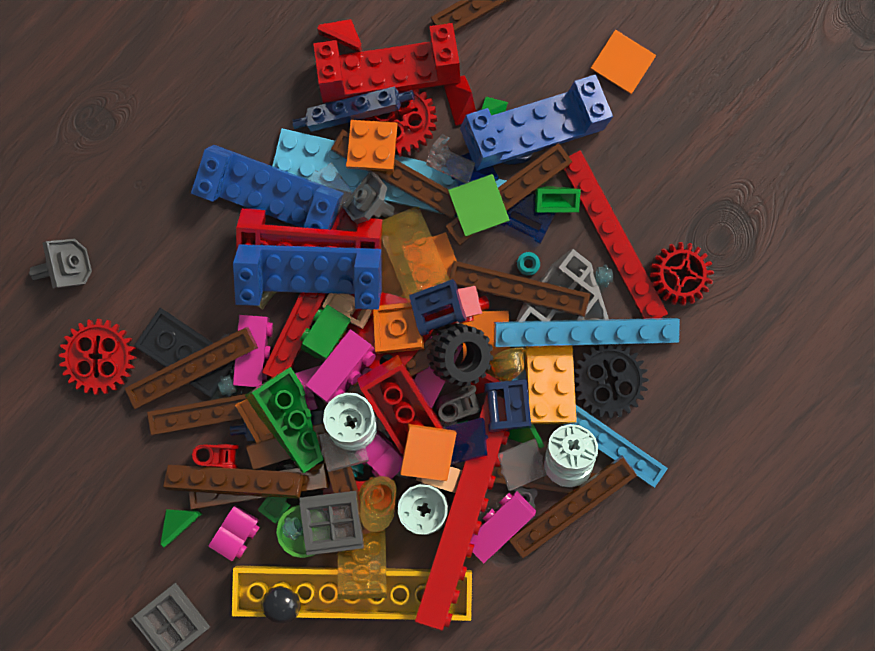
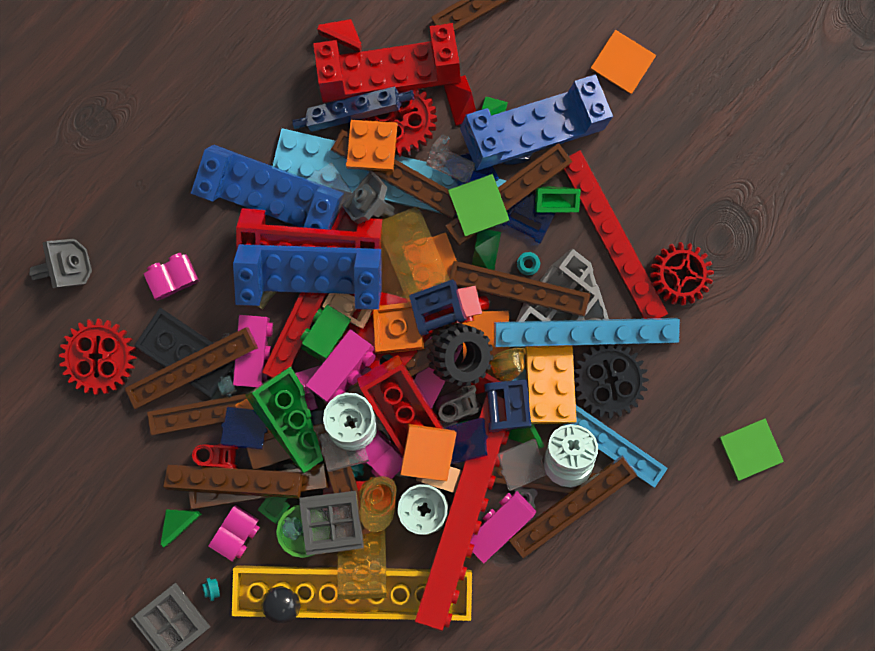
(171, 276): none -> dark pink brick
(211, 589): none -> teal plate
(243, 429): none -> clear blue piece
(486, 249): none -> dark green slope
(604, 275): clear light blue plate -> none
(751, 449): none -> bright green piece

